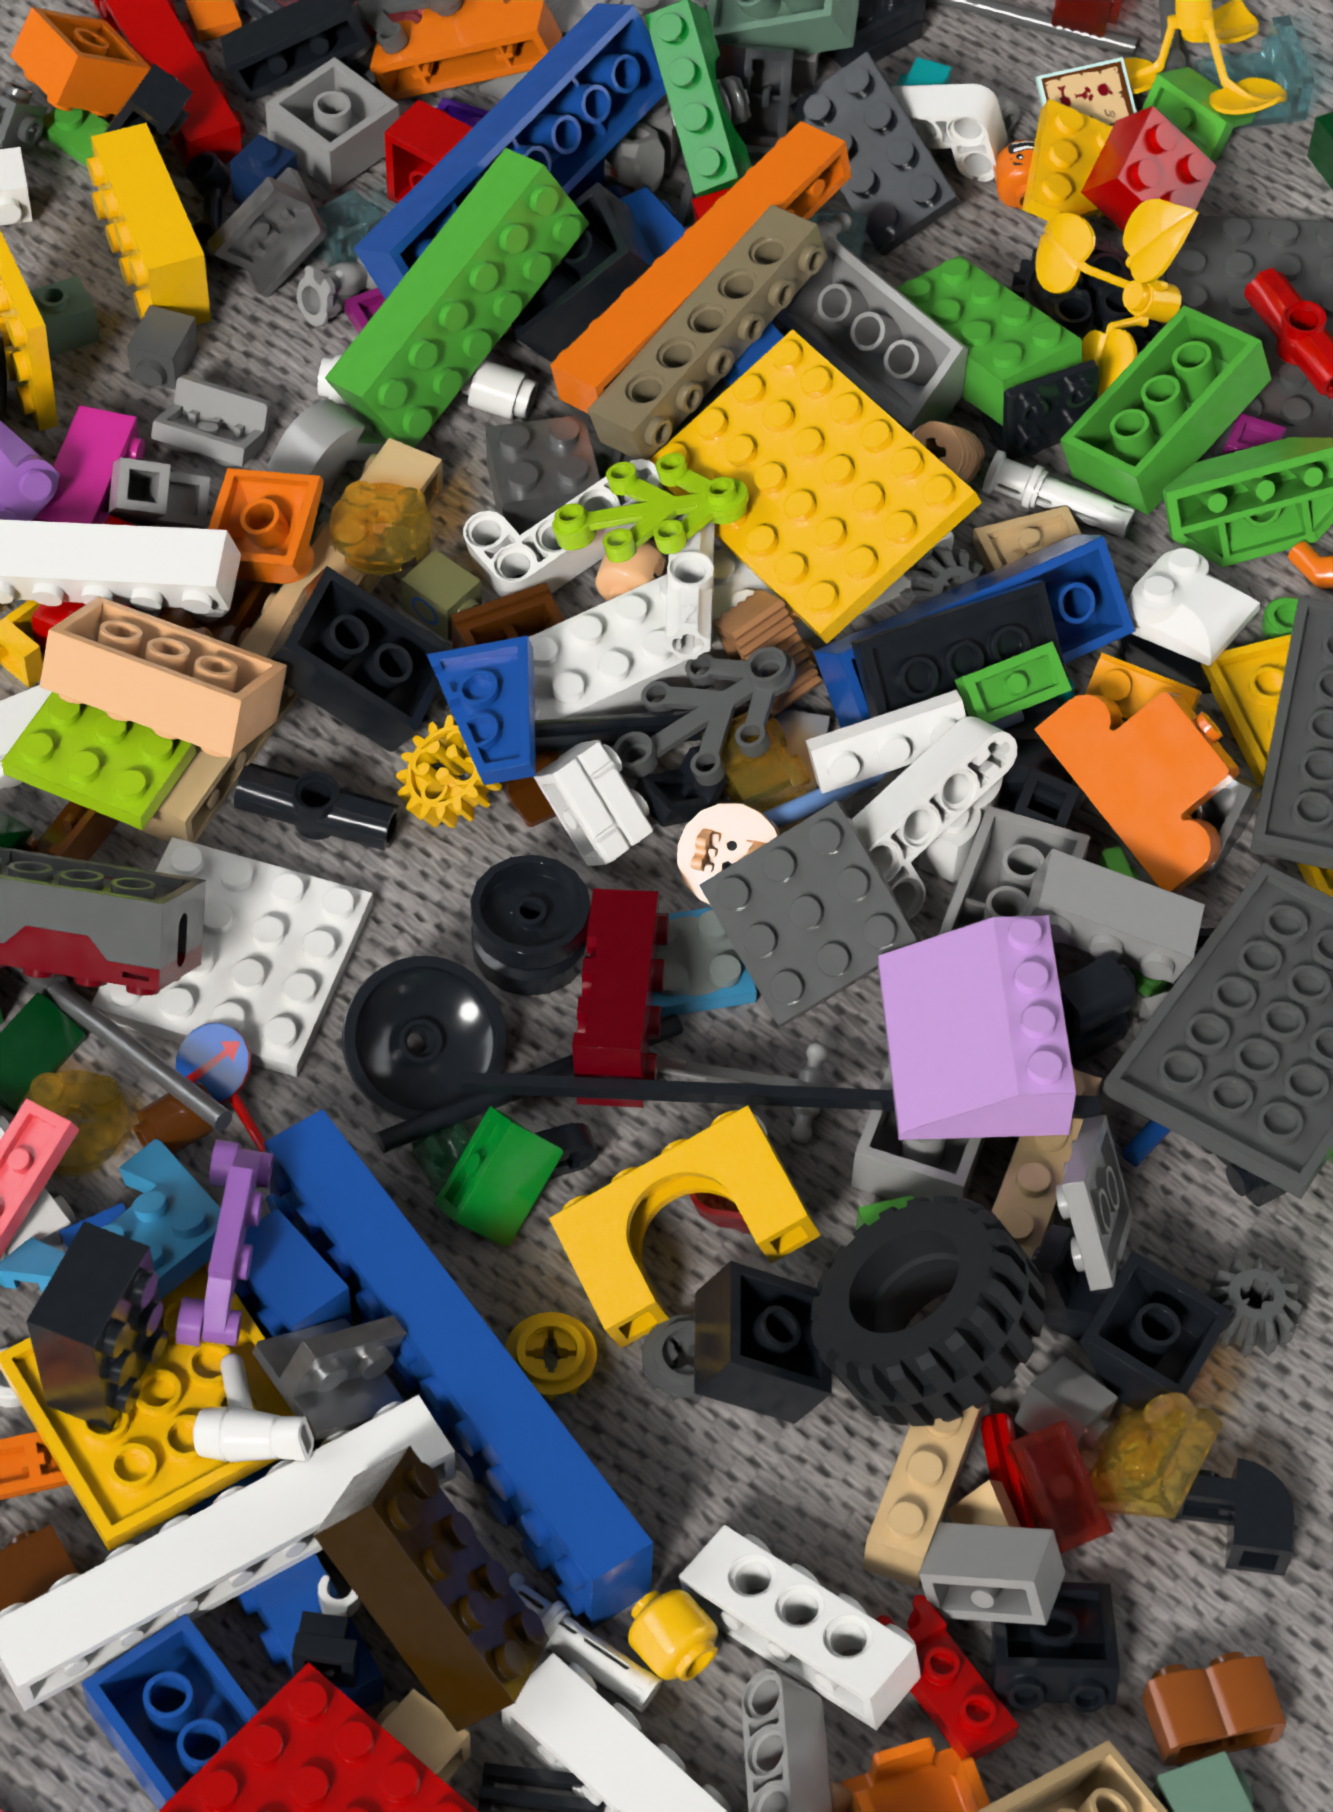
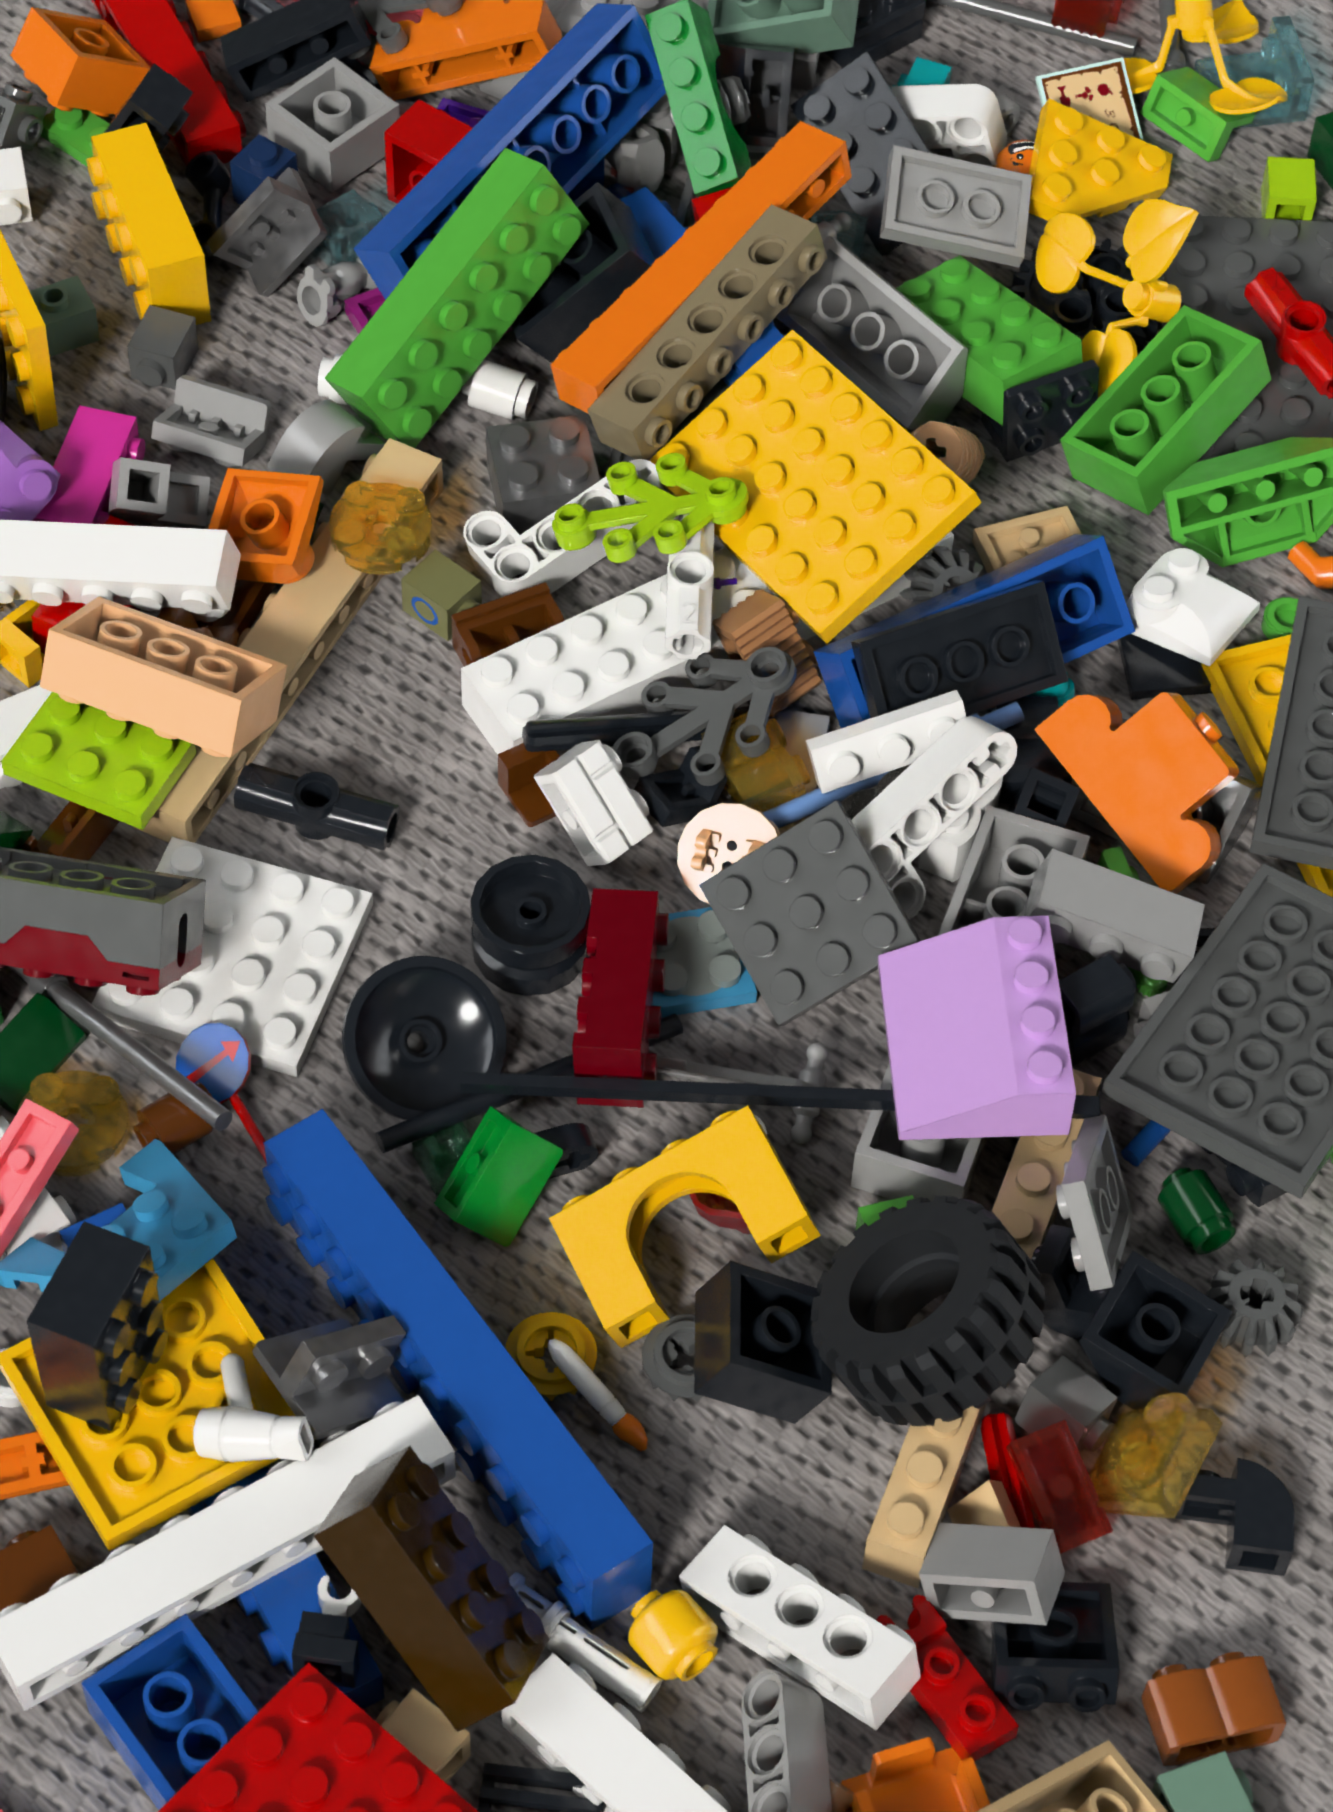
(230, 1260): medium lavender plate -> none
(289, 1281): blue brick -> none
(358, 659): black brick -> none
(441, 793): yellow gear -> none
(493, 704): blue wing -> none
(618, 578): light nougat head -> none
(624, 1424): none -> white piece
(718, 583): none -> dark purple piece
(956, 206): none -> light grey plate
(1014, 684): bright green plate -> none
(1036, 488): white pin -> none
(1134, 686): light orange brick -> none
(1143, 162): red brick -> none
(1197, 1210): none -> dark green brick
(1252, 432): magenta tile -> none
(1288, 189): none -> lime brick

